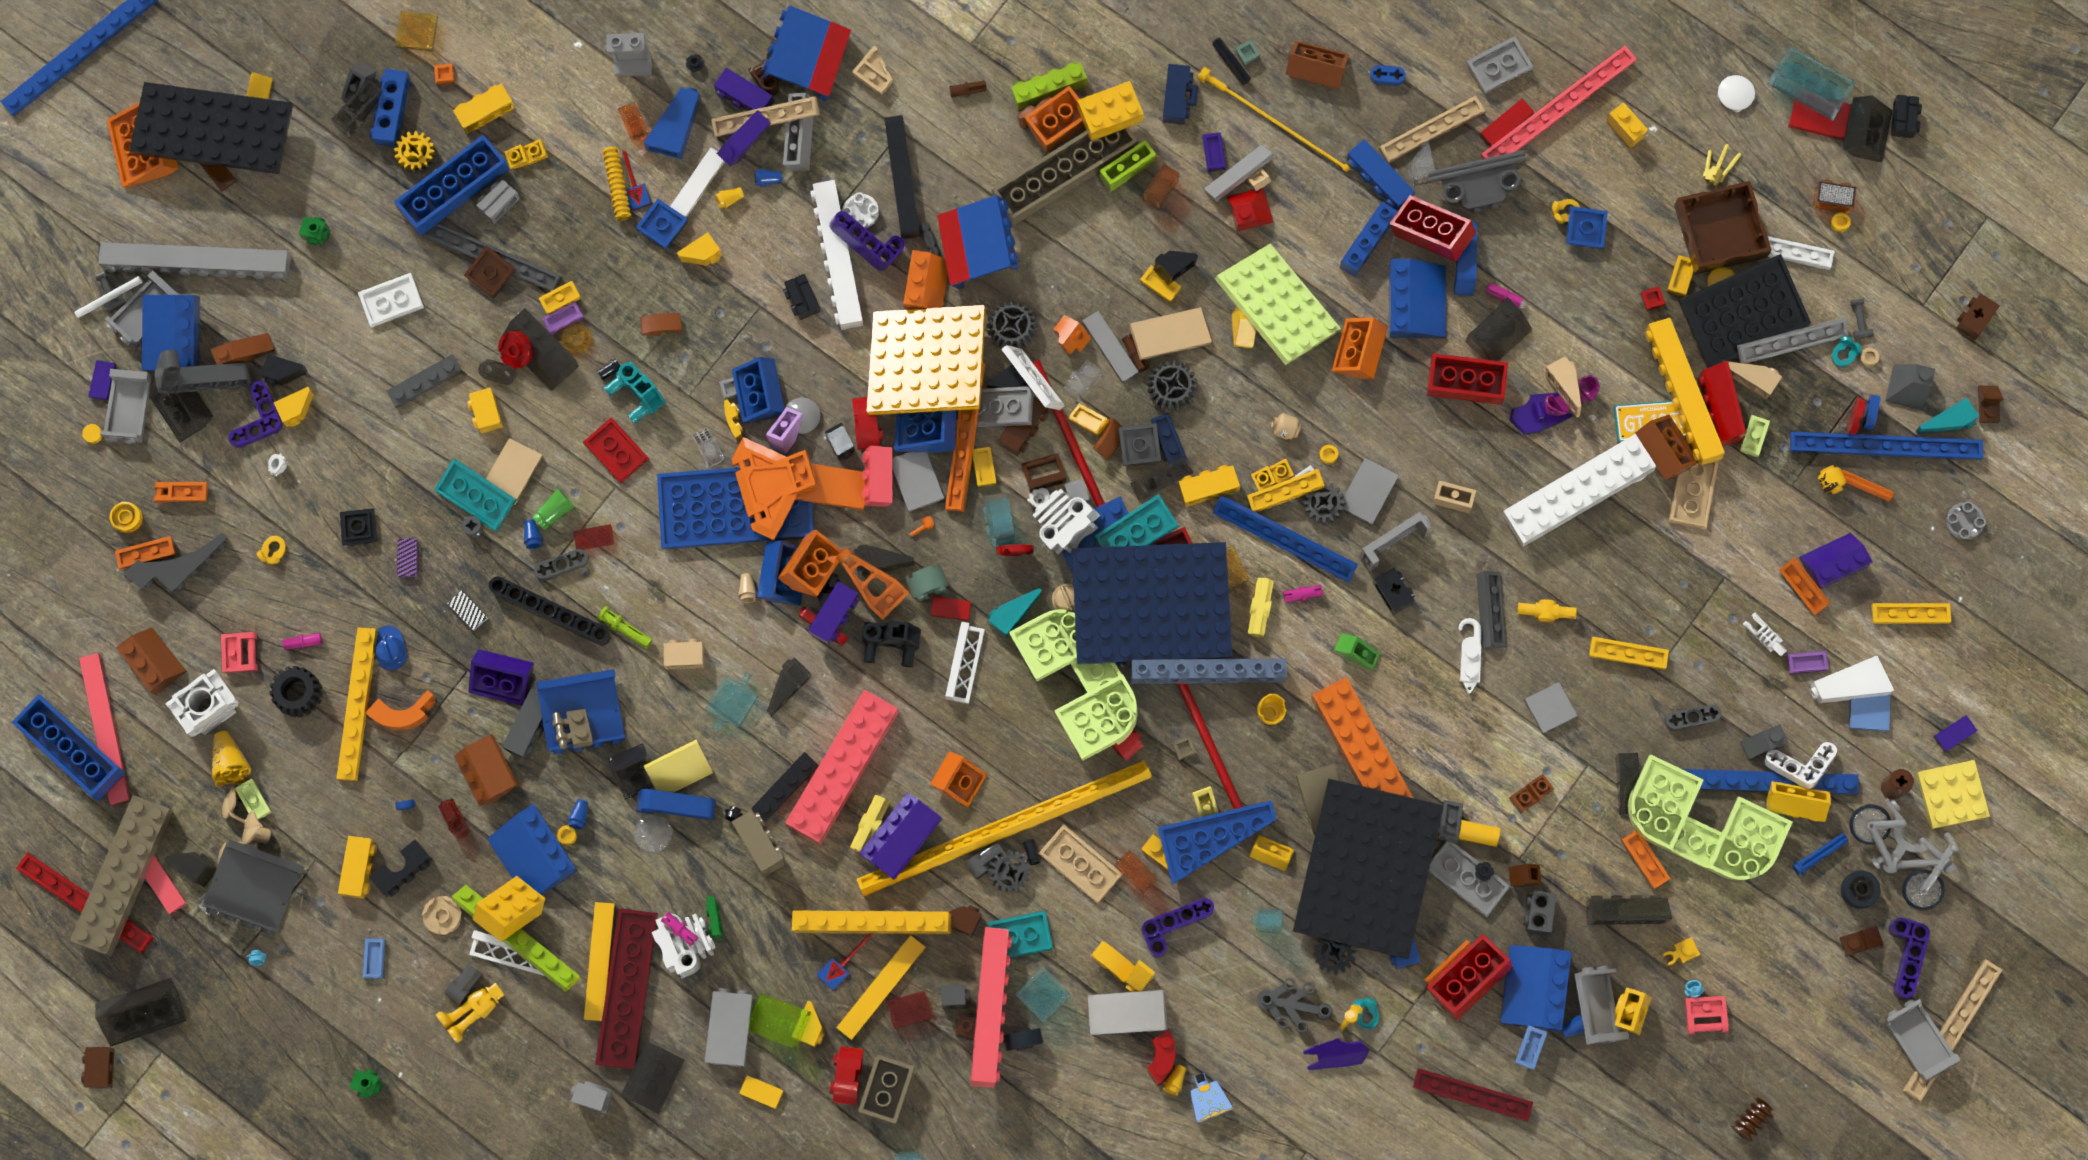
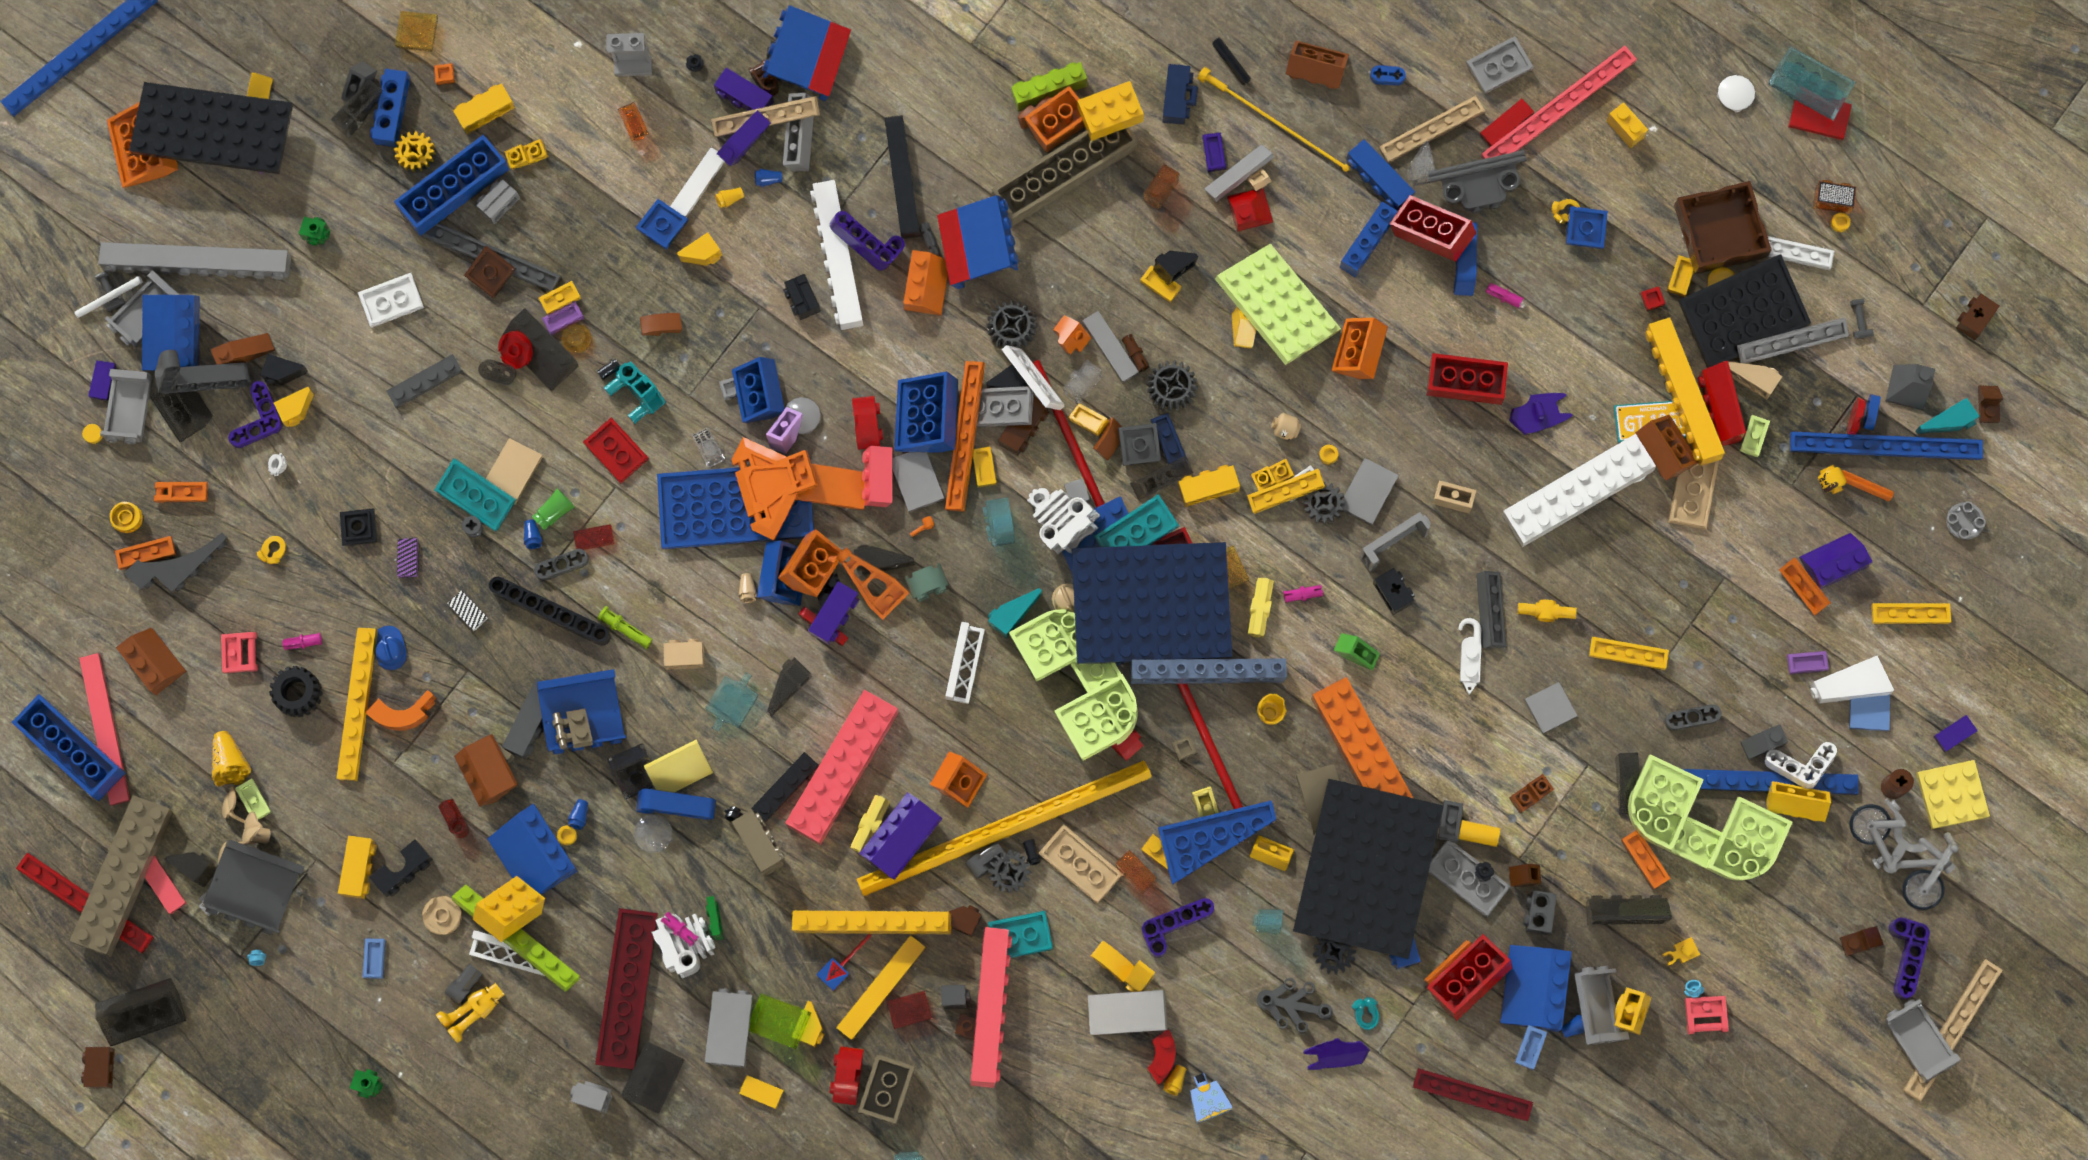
(187, 701): white piece -> none
(220, 176): reddish brown tile -> none
(403, 805): blue tile -> none
(485, 410): yellow brick -> none
(500, 677): dark purple slope -> none
(599, 960): yellow tile -> none
(616, 182): yellow piece -> none
(637, 195): piece -> none
(674, 126): blue slope -> none
(731, 415): yellow slope -> none
(840, 441): slope -> none
(862, 209): white dish -> none
(873, 72): tan wing -> none
(886, 637): black piece -> none
(926, 360): plate -> none
(950, 608): red tile -> none
(967, 88): reddish brown axle -> none
(1015, 550): red tile -> none
(1023, 1039): black wheel -> none
(1043, 995): clear light blue brick -> none
(1046, 481): reddish brown tile -> none
(1127, 166): lime brick -> none
(1170, 333): tan tile -> none
(1247, 52): sand green plate -> none
(1285, 538): blue plate -> none
(1351, 1016): yellow piece -> none
(1417, 299): blue slope -> none
(1499, 332): clear smoke slope -> none
(1564, 379): tan slope -> none
(1588, 390): magenta piece -> none
(1714, 175): light yellow plant -> none
(1753, 1119): reddish brown piece -> none
(1766, 635): white hinge -> none
(1818, 855): blue axle -> none
(1855, 349): teal piece -> none
(1867, 128): clear smoke slope -> none
(1869, 357): tan tile -> none
(1870, 884): wheel -> none
(1905, 116): black brick -> none

